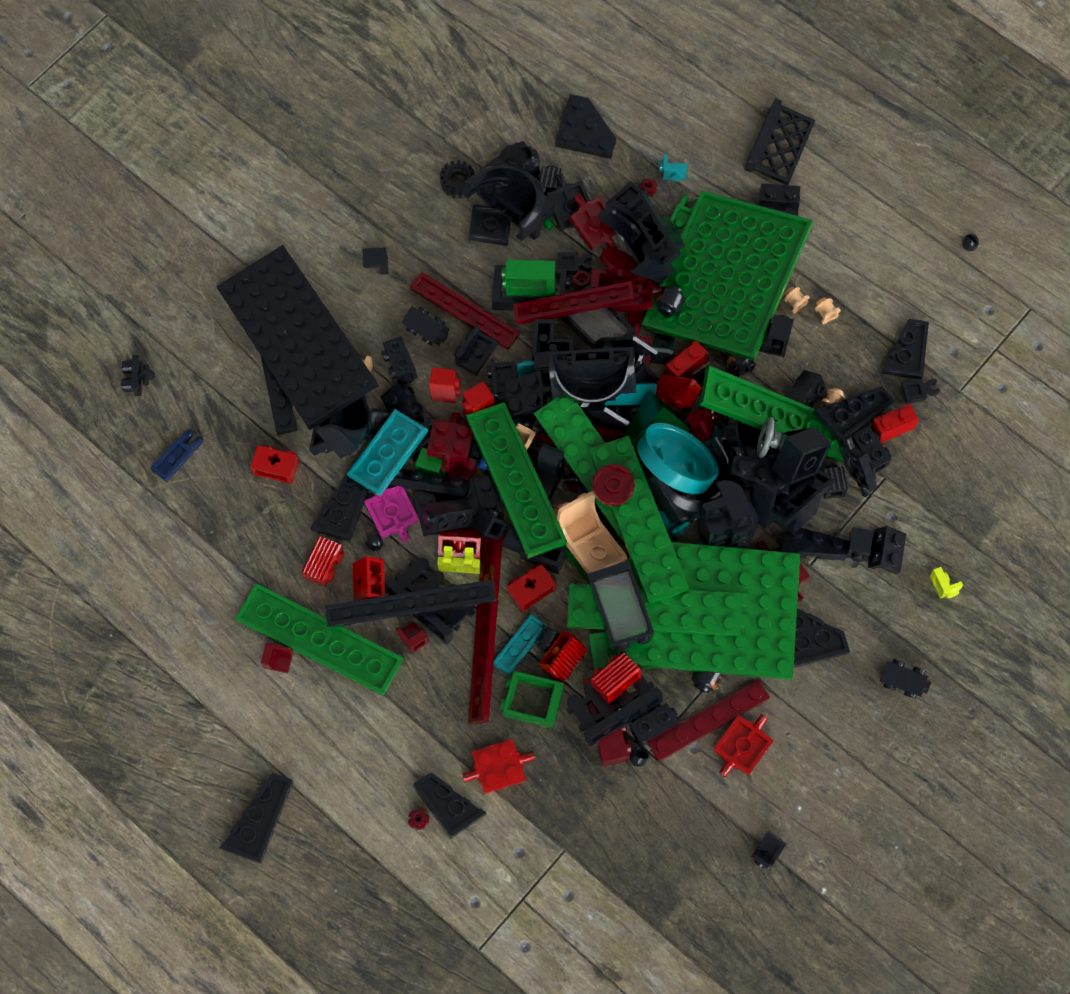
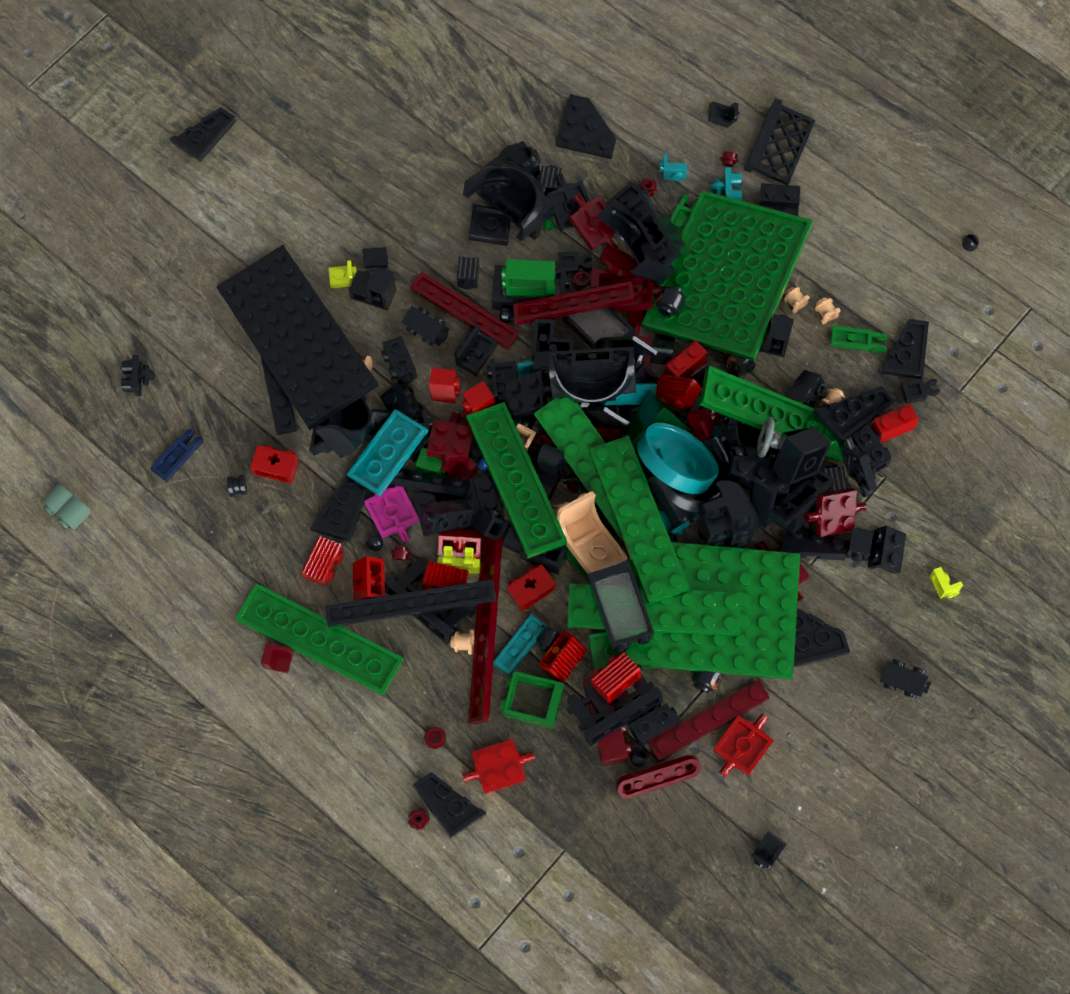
(65, 506): none -> sand green brick
(205, 135): none -> black wing
(237, 485): none -> black wheel
(256, 827): black wing -> none
(342, 275): none -> neon yellow bracket
(374, 287): none -> black brick
(400, 553): none -> dark red plate
(412, 637): dark red panel -> none
(435, 738): none -> dark red plate
(442, 575): none -> red brick
(450, 171): black tyre -> none
(463, 641): none -> light nougat brick
(468, 272): none -> black brick
(506, 314): none -> black hinge
(613, 485): dark red tile -> none
(658, 776): none -> dark red plate
(723, 114): none -> black bracket
(729, 158): none -> dark red plate
(730, 180): none -> teal hips
(835, 512): none -> dark red plate
(857, 339): none -> green hinge

